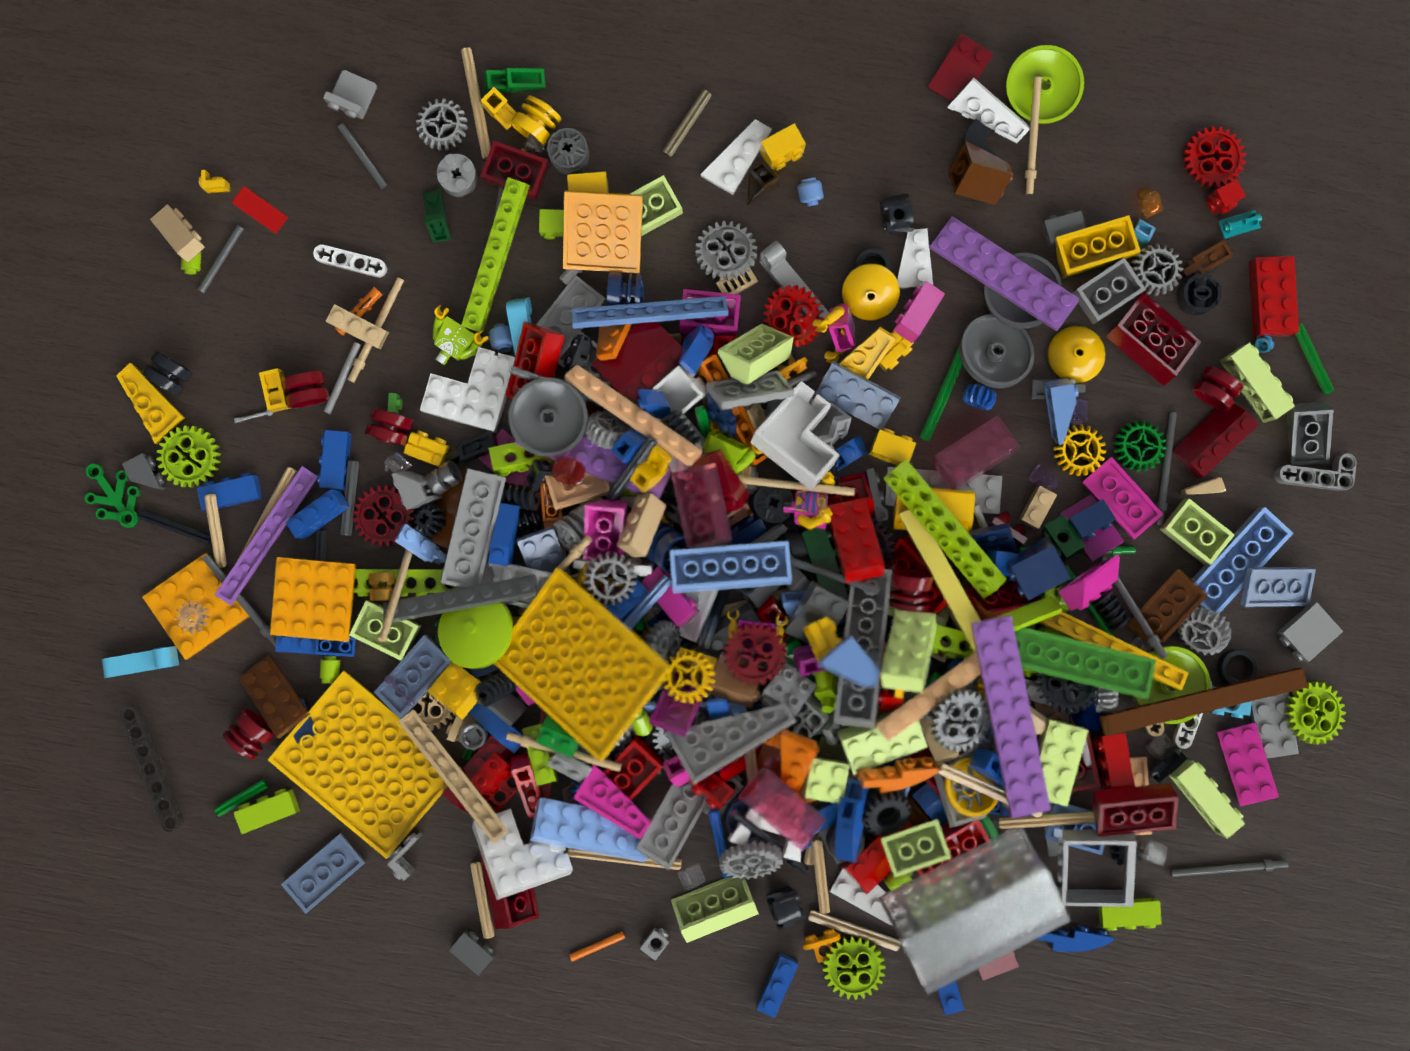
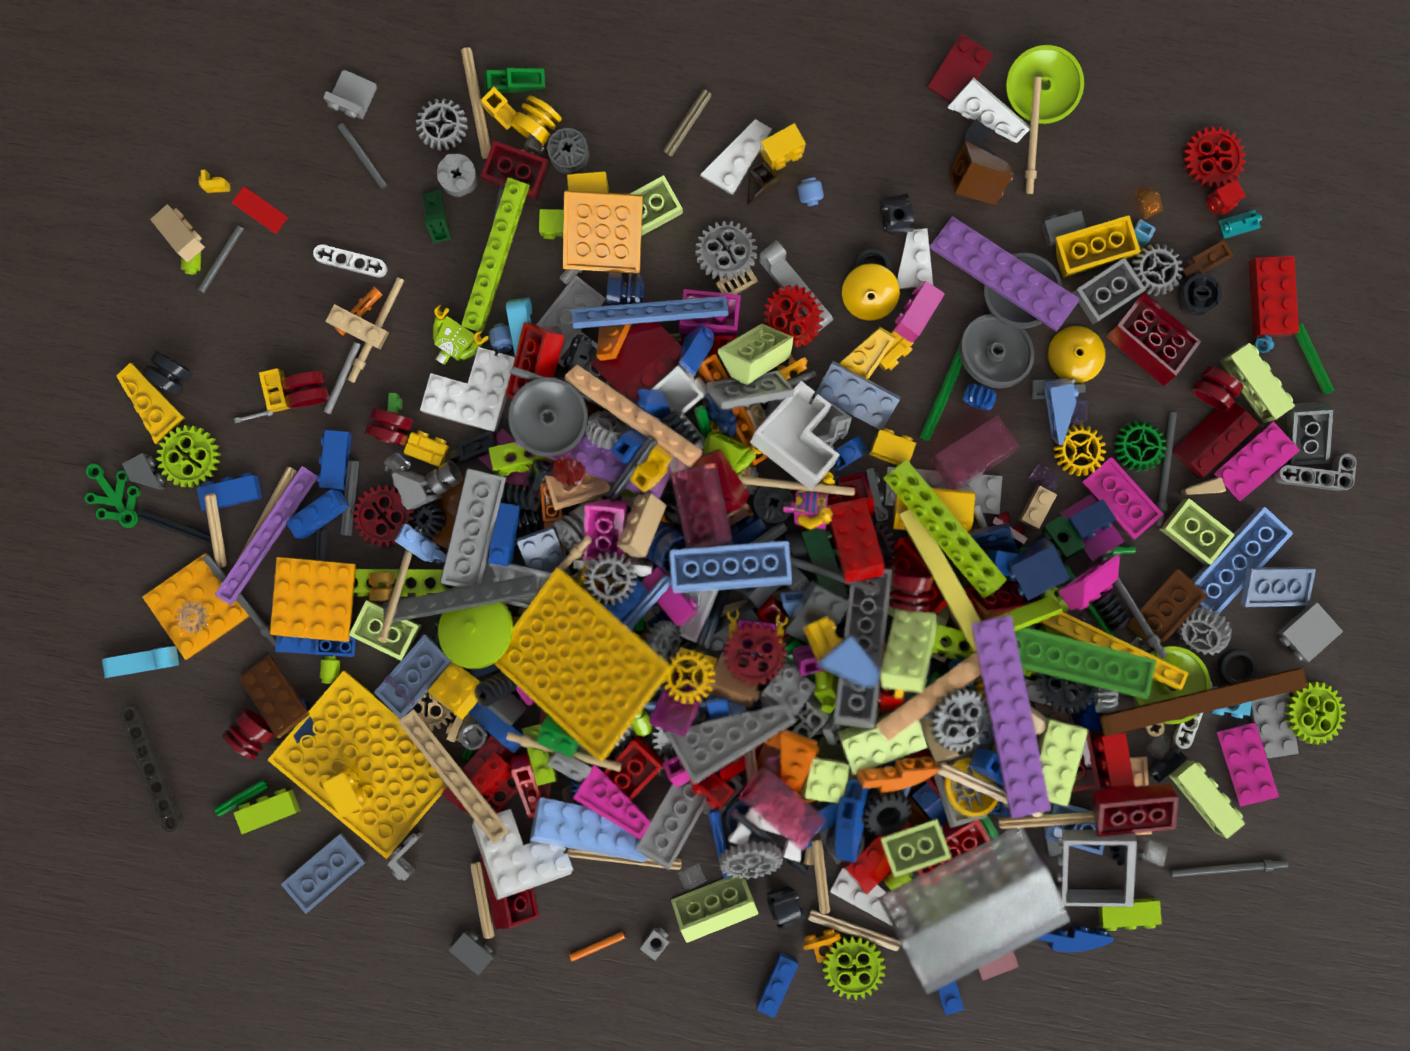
(345, 792): none -> yellow brick
(841, 329): torso -> none
(1256, 461): none -> dark pink plate

